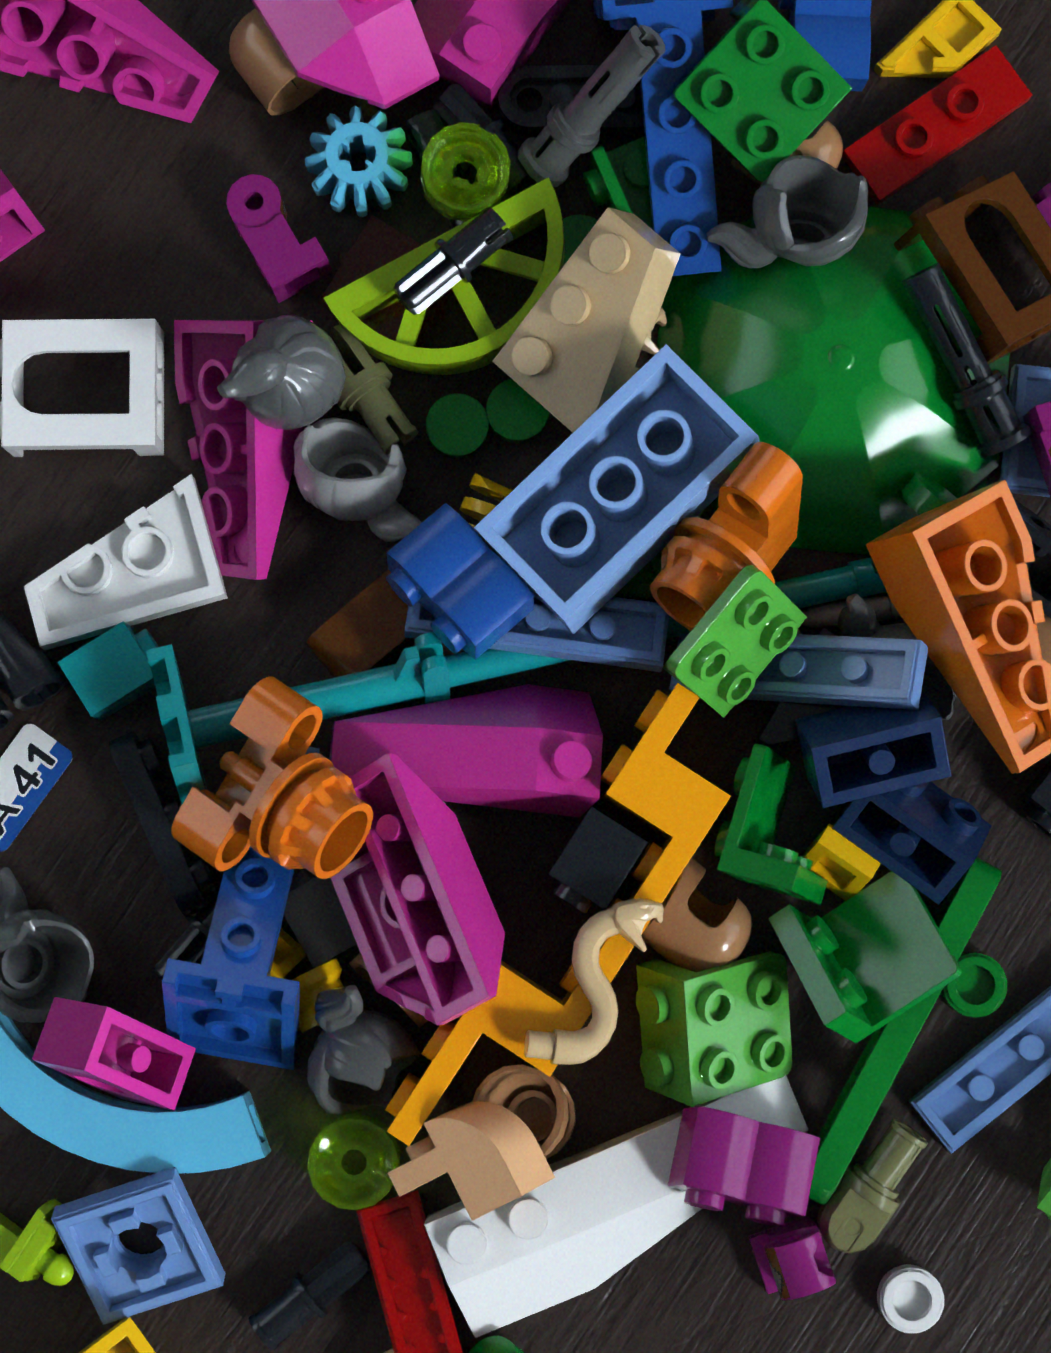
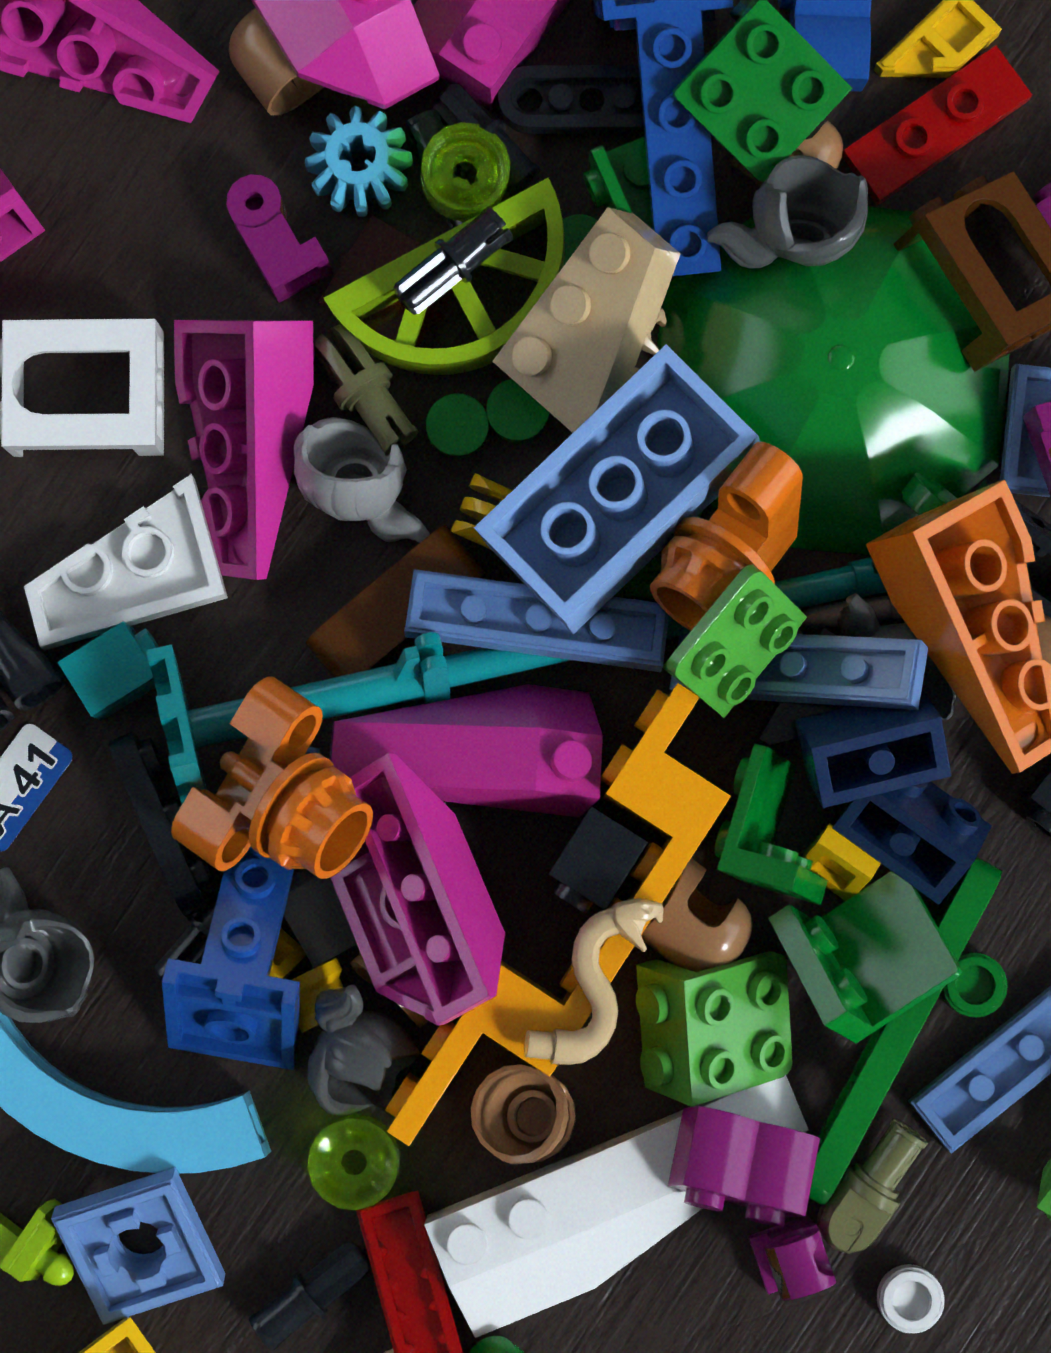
(114, 1053): dark pink brick -> none
(287, 373): dark grey hair -> none
(458, 582): blue brick -> none
(484, 1152): light nougat brick -> none
(576, 124): dark grey pin -> none
(988, 387): black pin -> none

